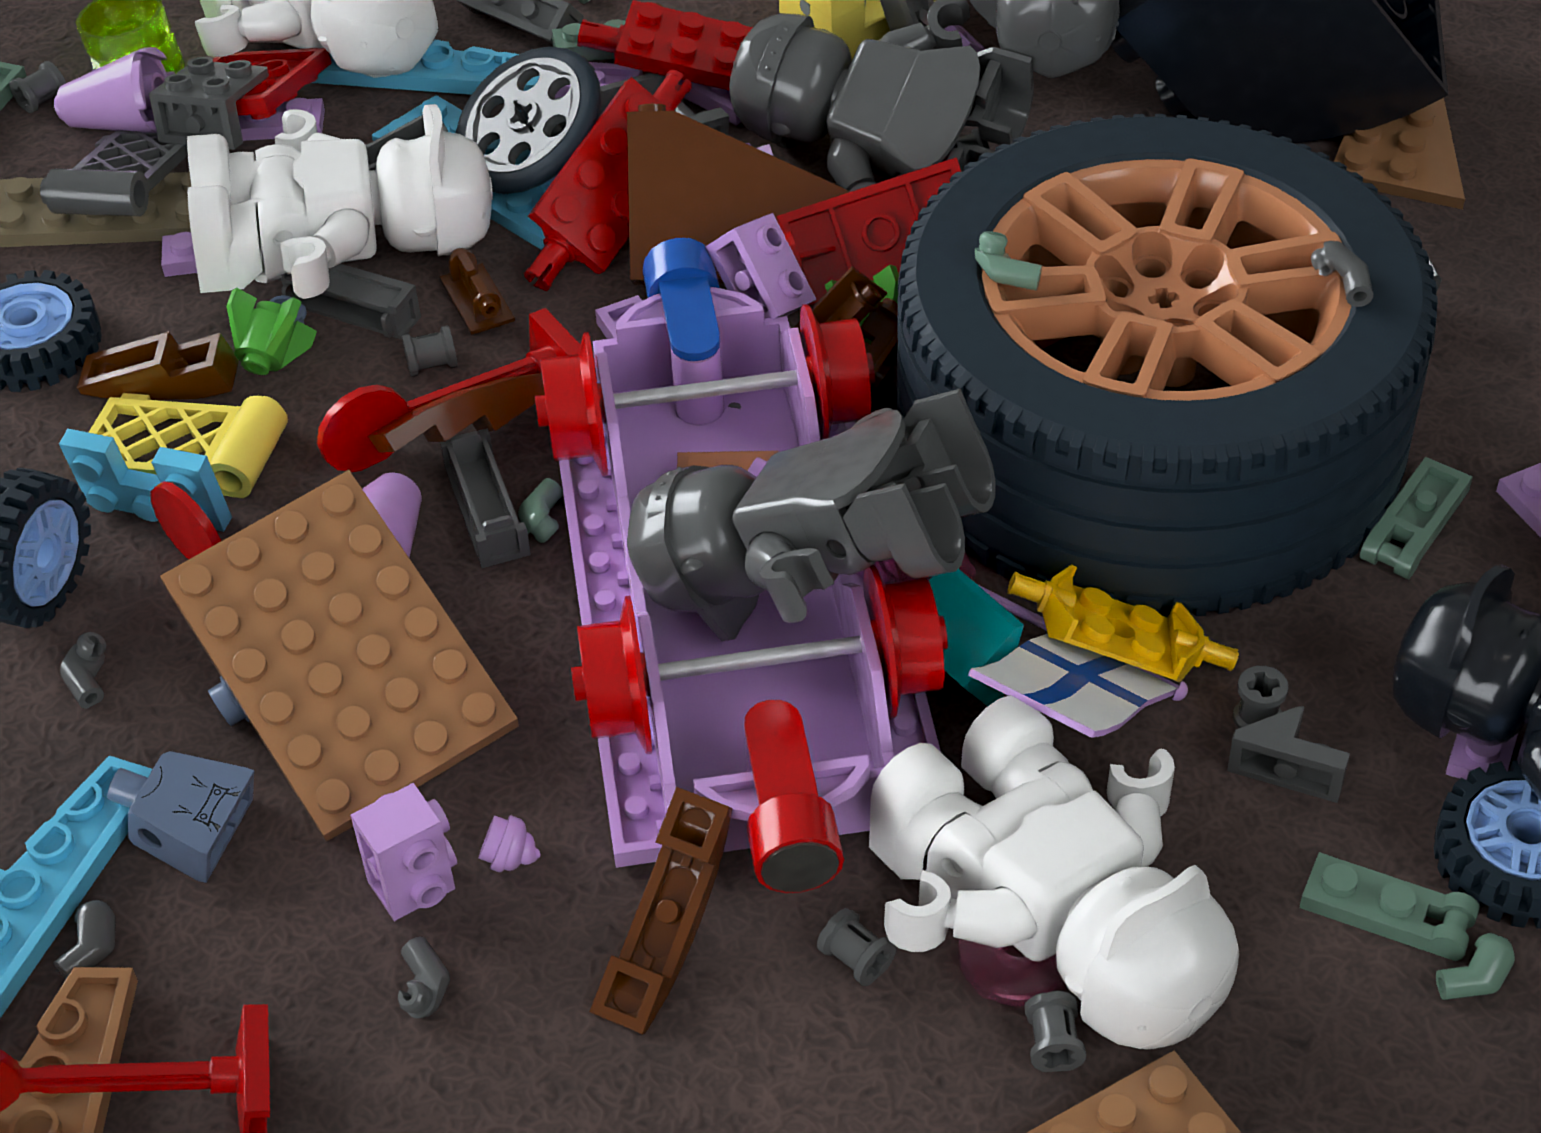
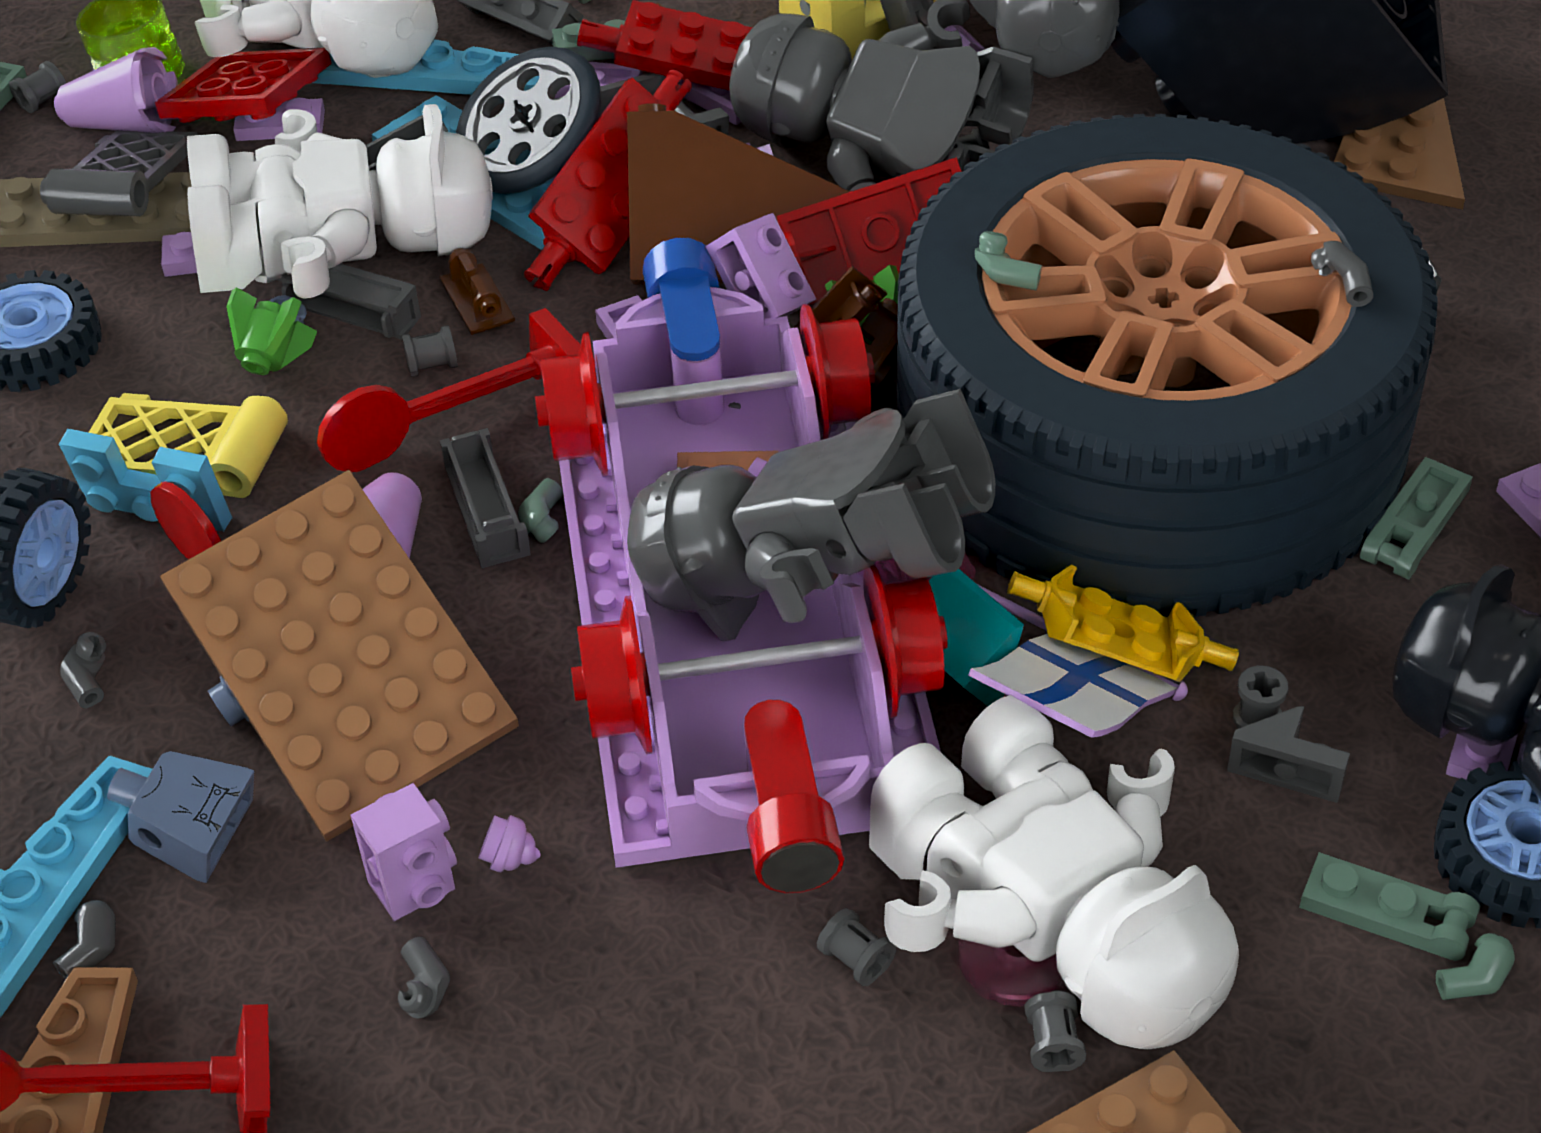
(161, 369): reddish brown slope -> none
(203, 100): dark grey bracket -> none
(482, 405): reddish brown slope -> none
(668, 912): reddish brown slope -> none

